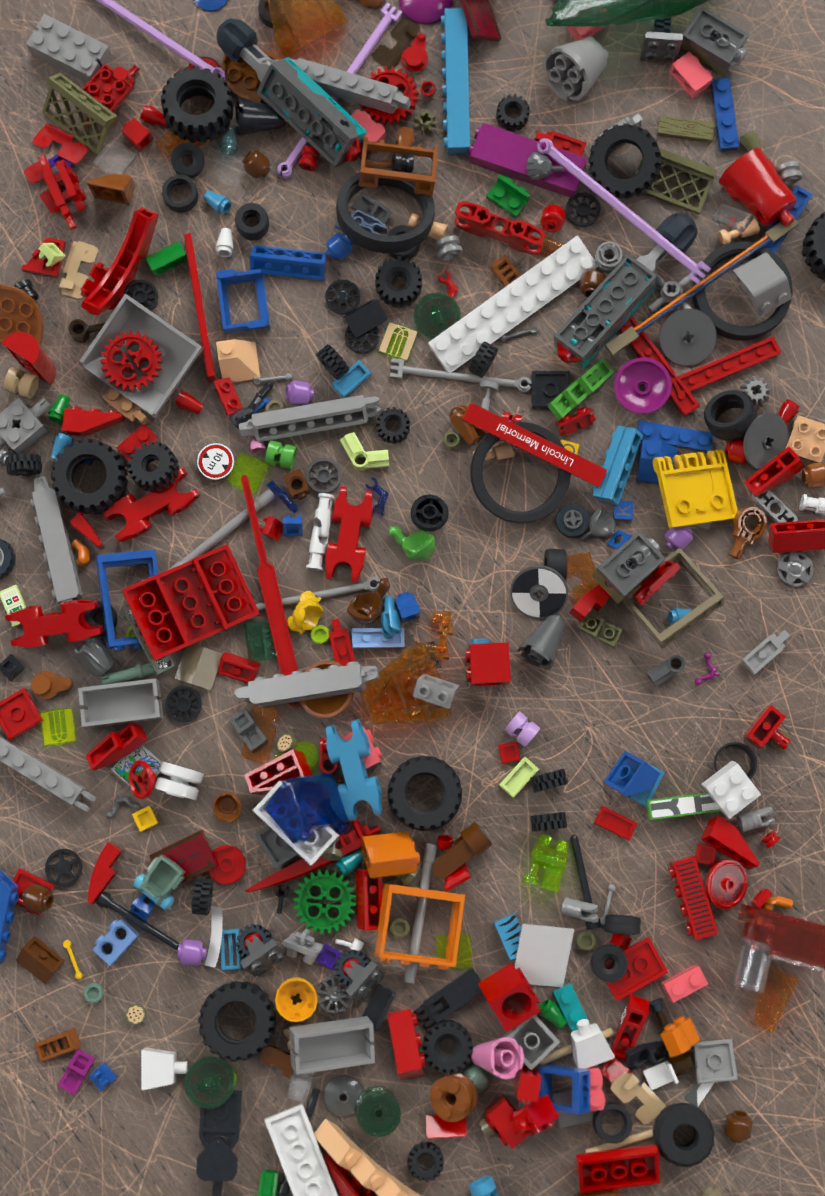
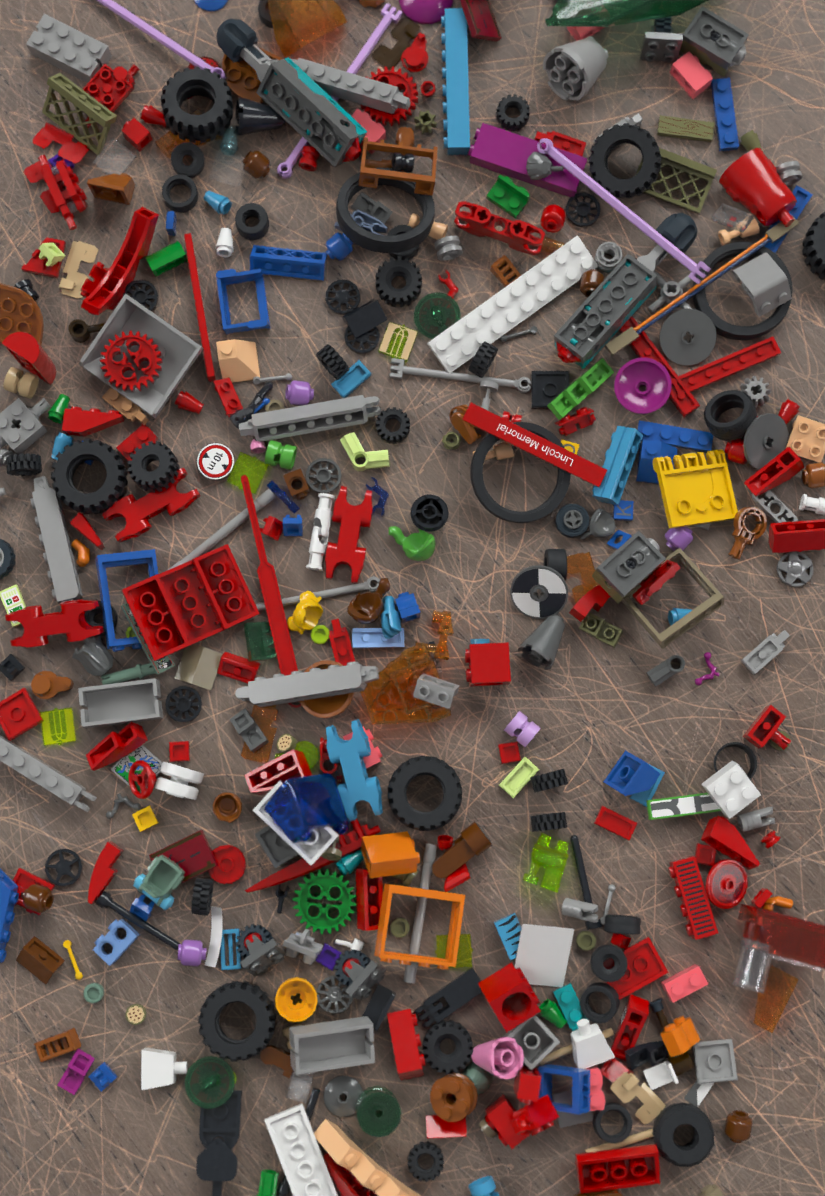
(171, 221): none -> blue tile
(179, 751): none -> red tile
(591, 1014): none -> black tyre

